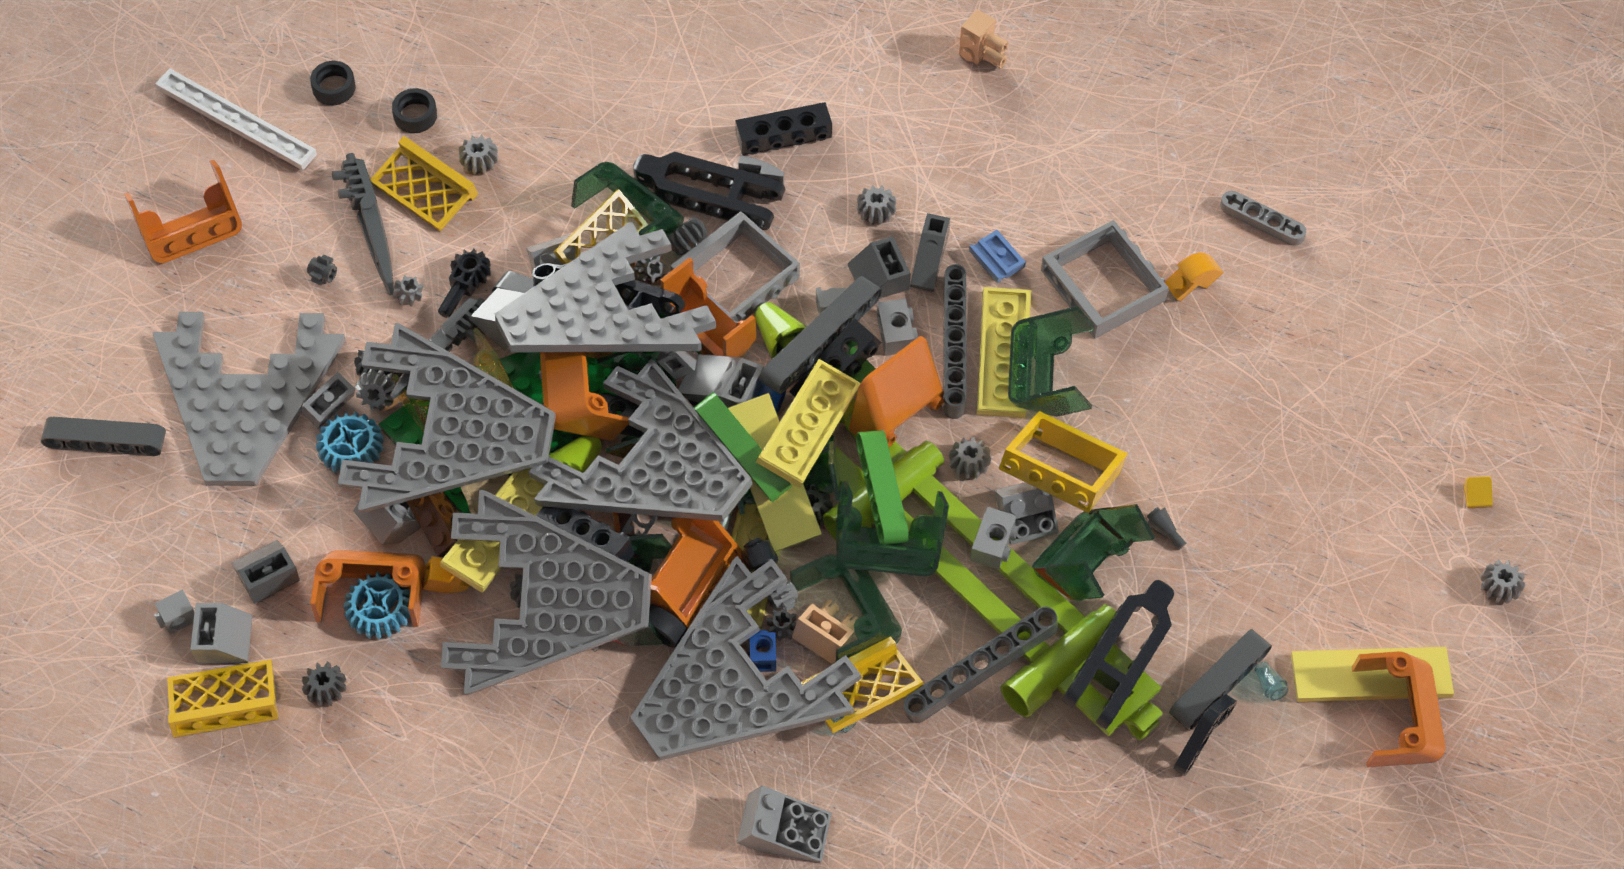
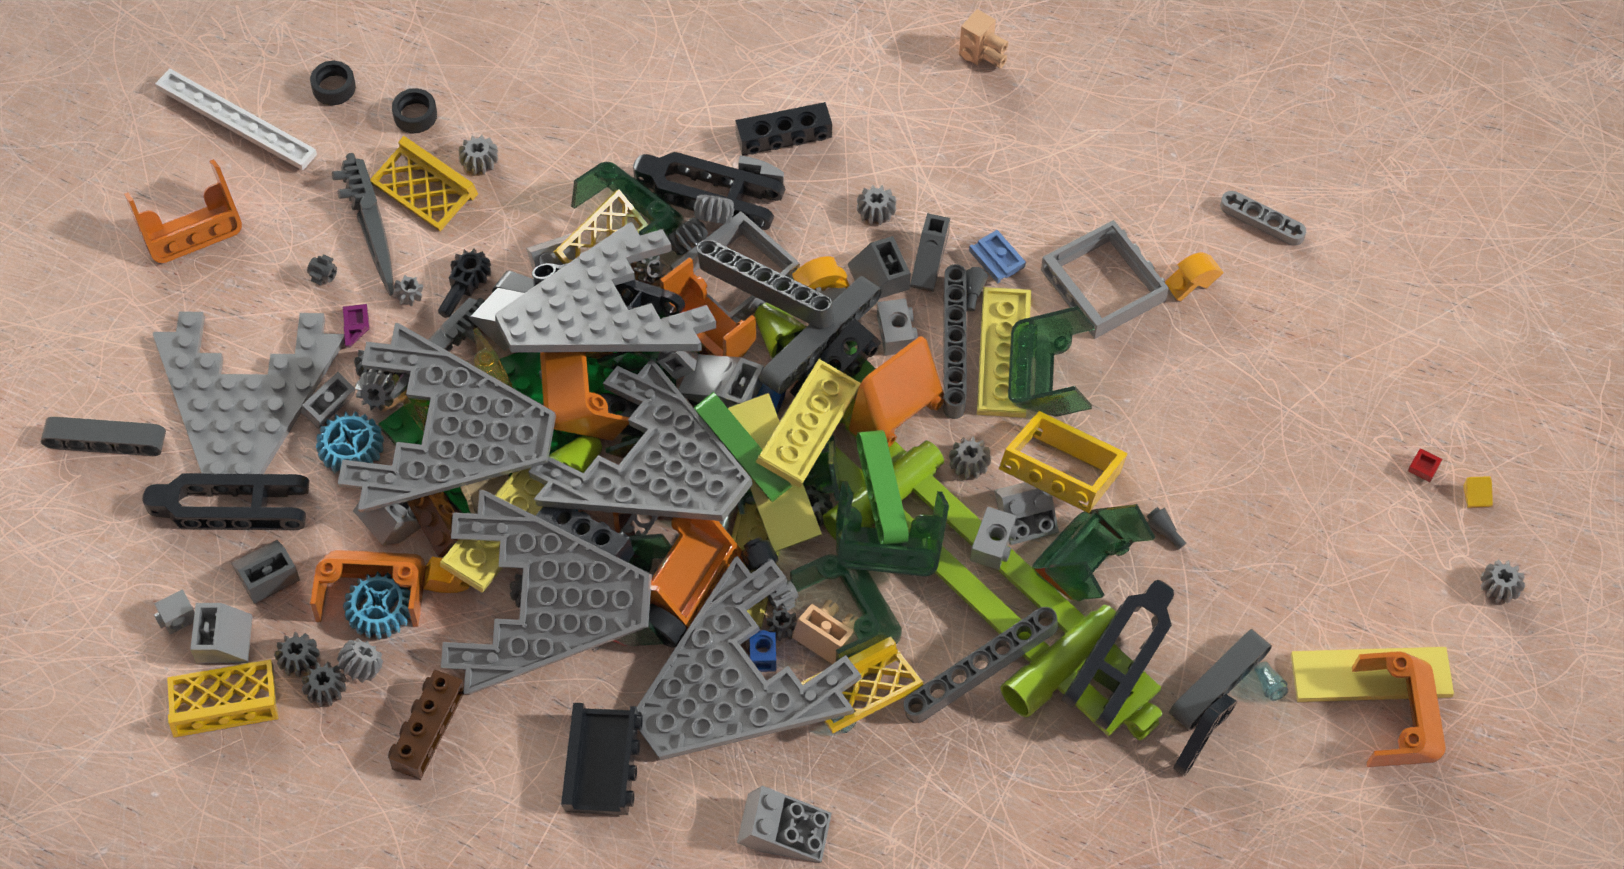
(166, 498): none -> black piece
(287, 653): none -> dark grey gear
(355, 323): none -> magenta slope
(360, 660): none -> light grey gear
(426, 724): none -> reddish brown brick
(601, 760): none -> black panel
(713, 209): none -> light grey gear
(765, 284): none -> dark grey beam
(821, 273): none -> light orange brick
(975, 281): none -> dark grey cone
(1425, 465): none -> red plate

